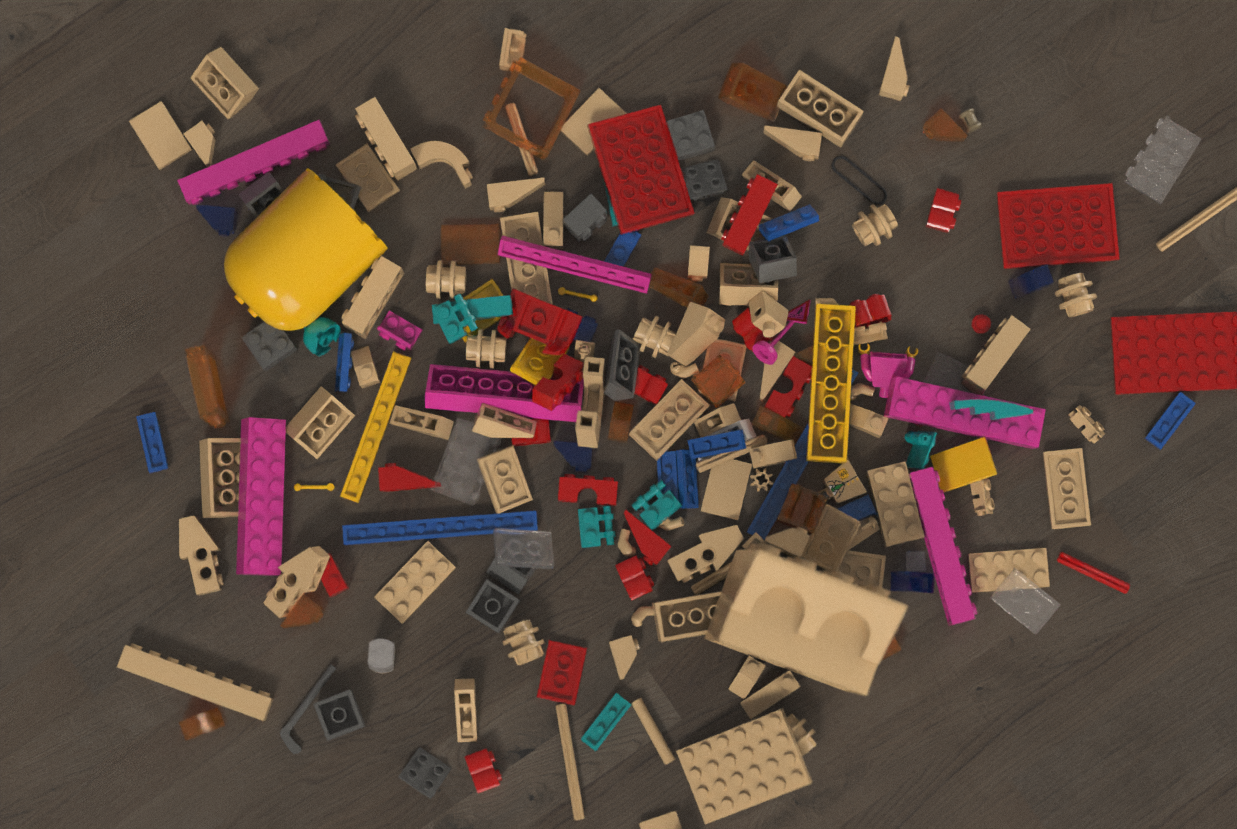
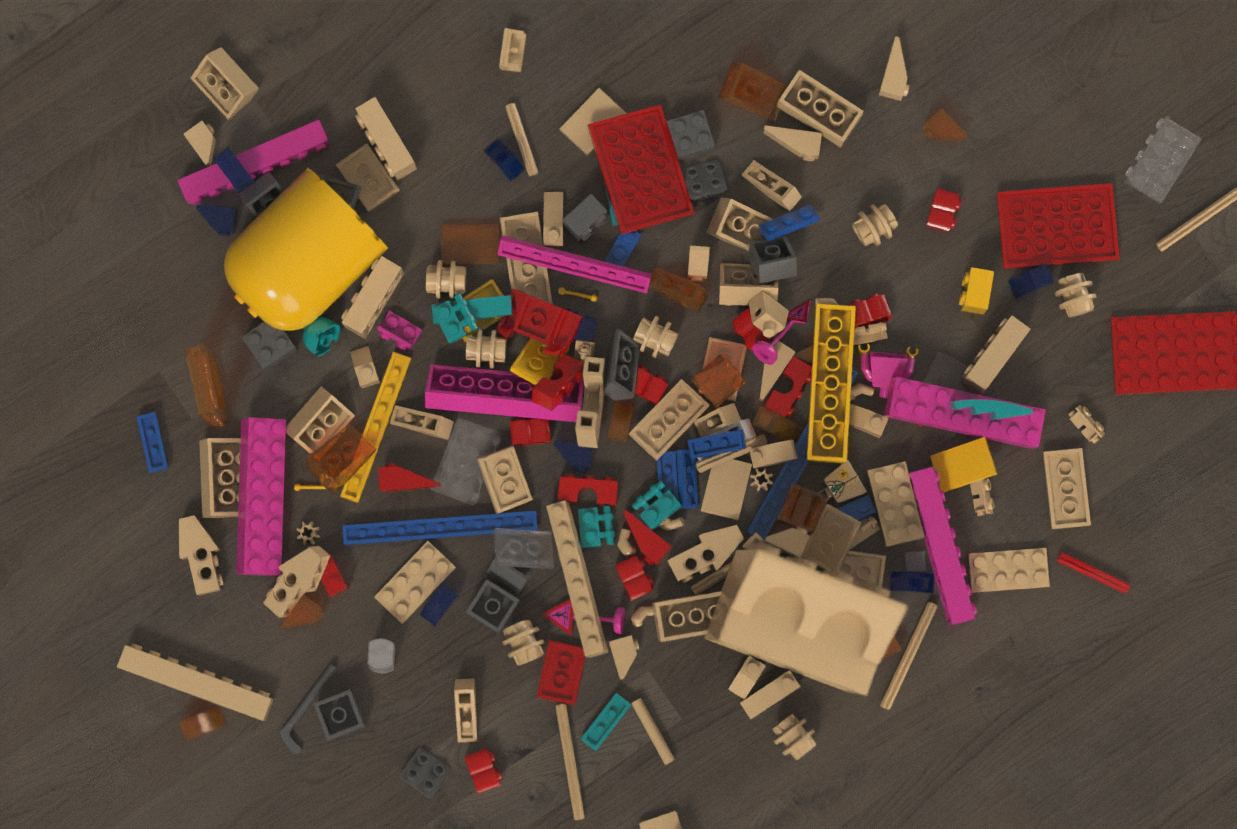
(160, 135): tan tile -> none
(233, 170): none -> clear blue brick
(303, 530): none -> tan gear
(339, 458): none -> clear orange slope
(344, 362): blue plate -> none
(438, 151): tan arch -> none
(439, 604): none -> clear blue slope
(502, 424): tan slope -> none
(504, 160): none -> clear blue slope
(507, 194): tan slope -> none
(547, 80): clear orange piece -> none
(563, 617): none -> dark pink piece
(577, 579): none -> tan brick
(682, 371): tan arm -> none
(695, 334): tan slope -> none
(744, 766): tan plate -> none
(751, 211): red brick -> none
(867, 197): black piece -> none
(908, 655): none -> tan axle
(921, 447): teal hinge -> none
(970, 120): dark tan bush -> none
(977, 290): none -> yellow brick
(981, 324): red plate -> none
(1025, 601): clear tile -> none
(1170, 420): blue plate -> none

